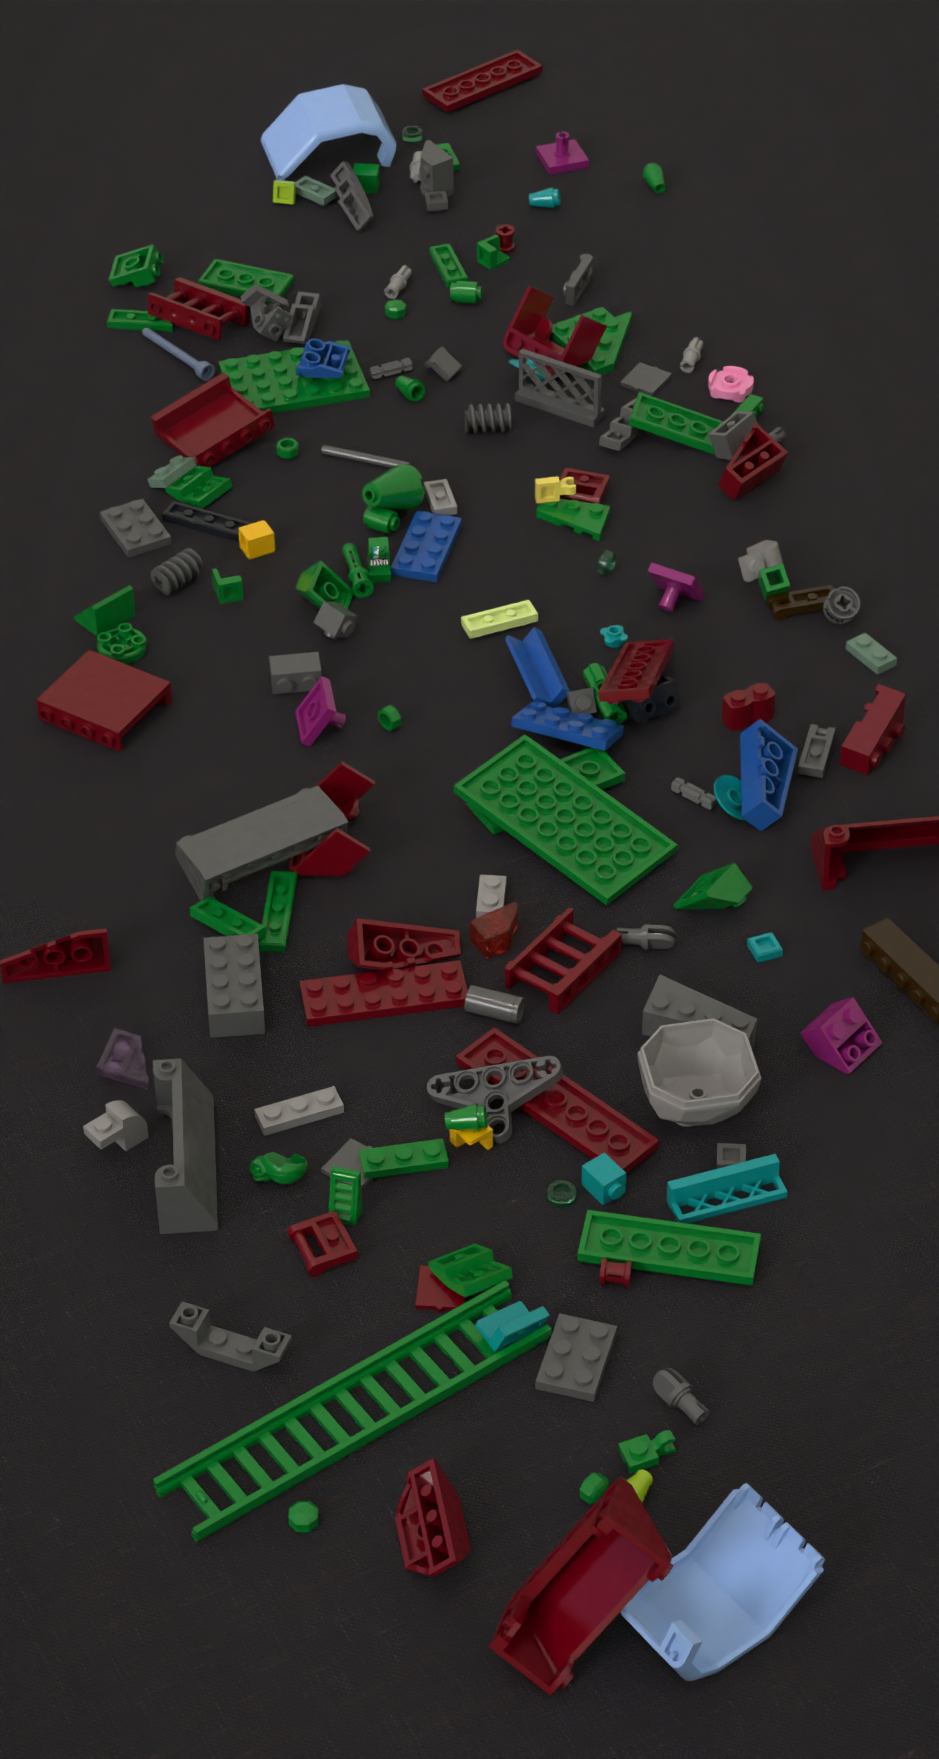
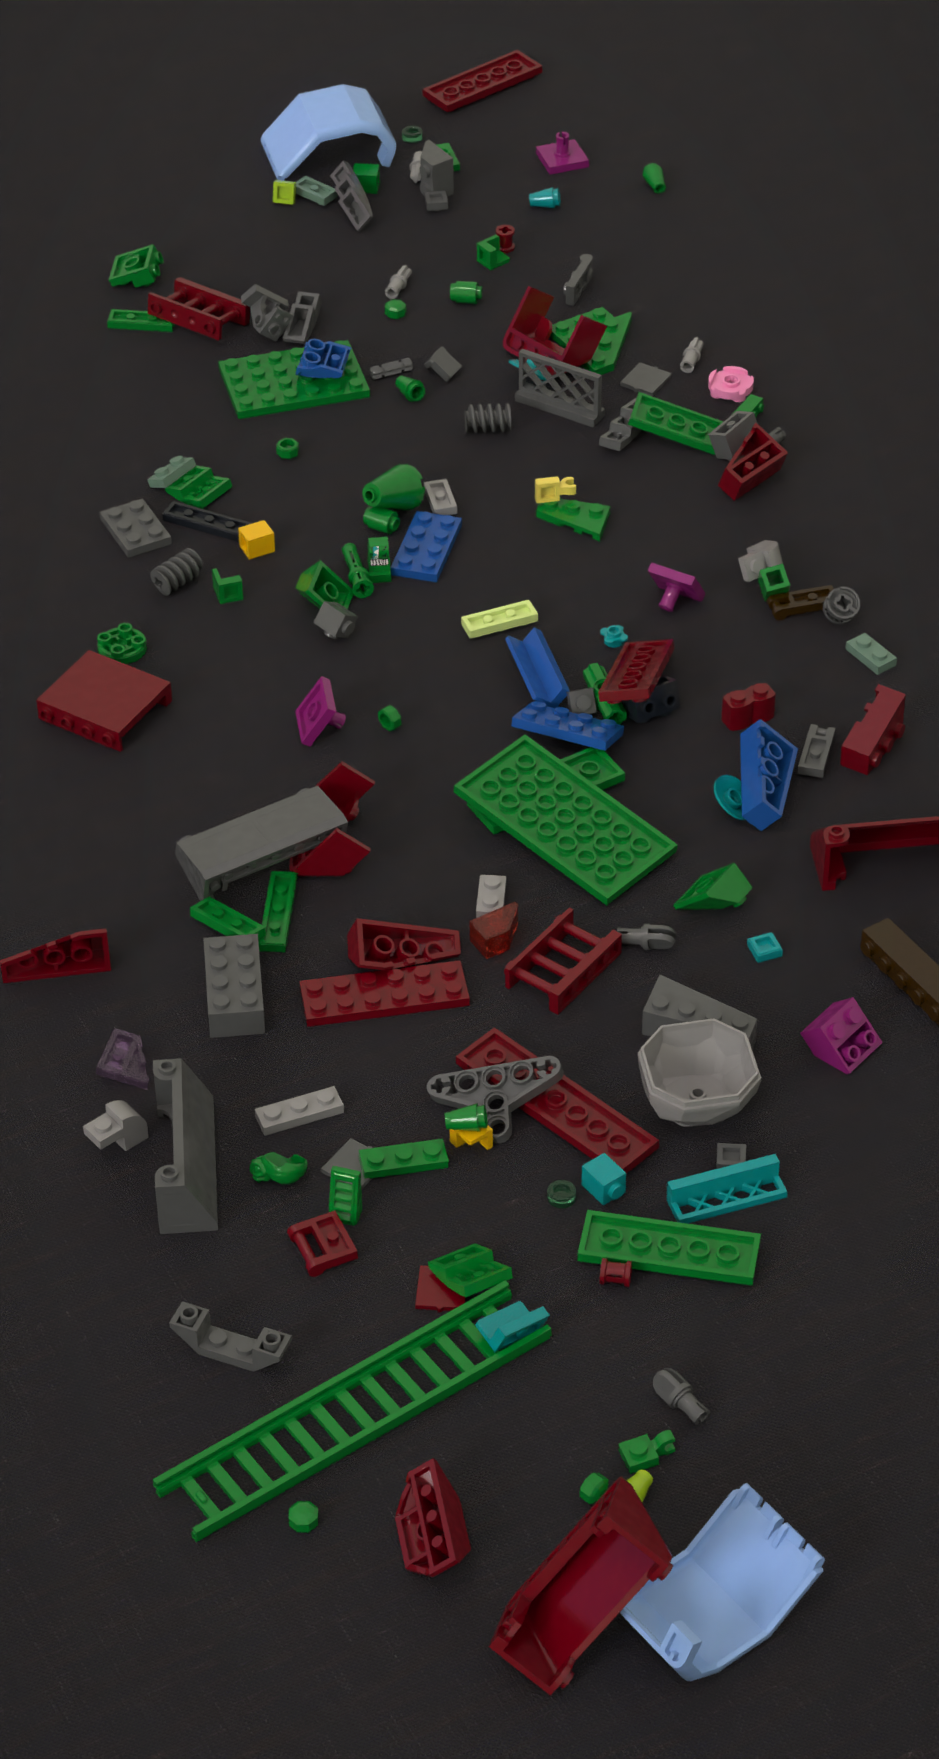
(108, 612): green slope -> none
(203, 368): sand blue piece -> none
(211, 422): dark red panel -> none
(238, 278): green tile -> none
(294, 672): dark grey brick -> none
(361, 457): dark grey bar -> none
(447, 264): green tile -> none
(494, 1004): dark grey pin -> none
(576, 1357): dark grey plate -> none
(589, 483): dark red plate -> none
(606, 562): clear green tile -> none
(693, 793): dark grey axle -> none

